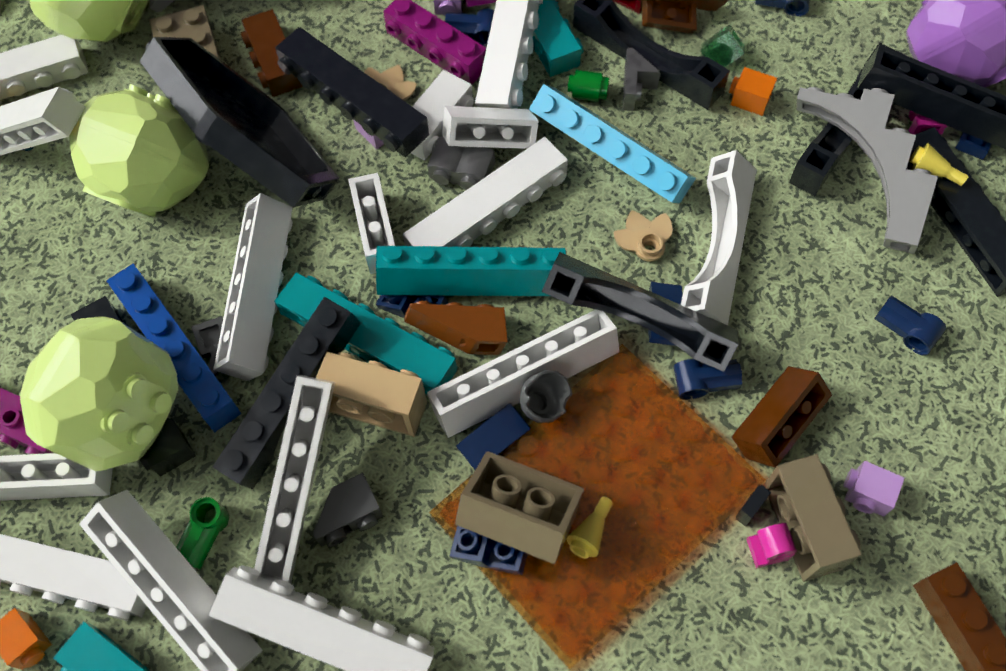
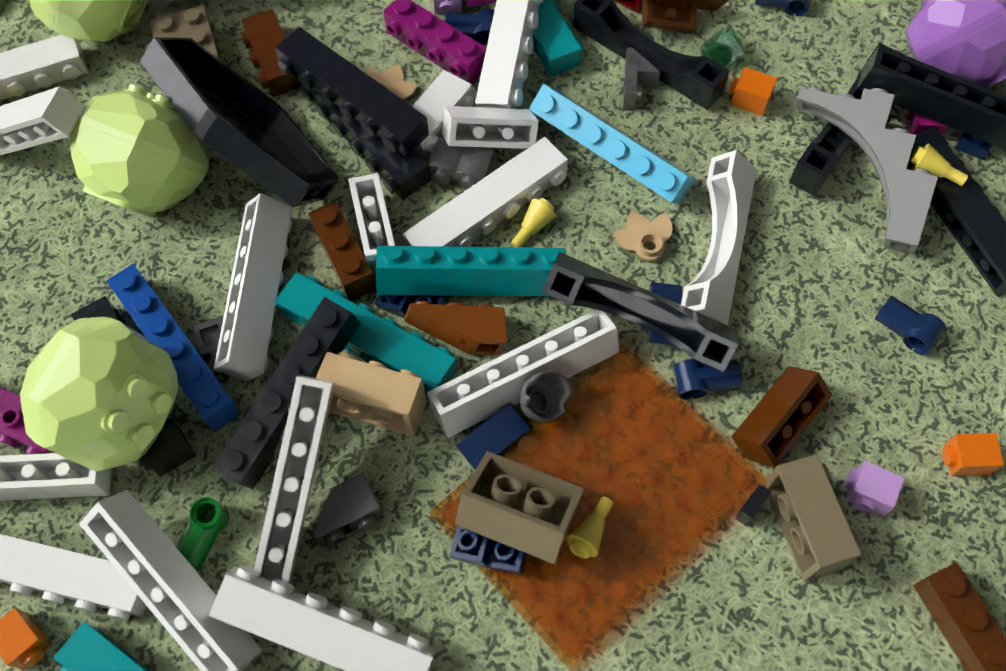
(342, 251): none -> reddish brown brick
(398, 173): none -> black arch
(537, 216): none -> light yellow cone
(588, 85): green brick -> none
(771, 545): dark pink leg -> none
(973, 454): none -> orange brick

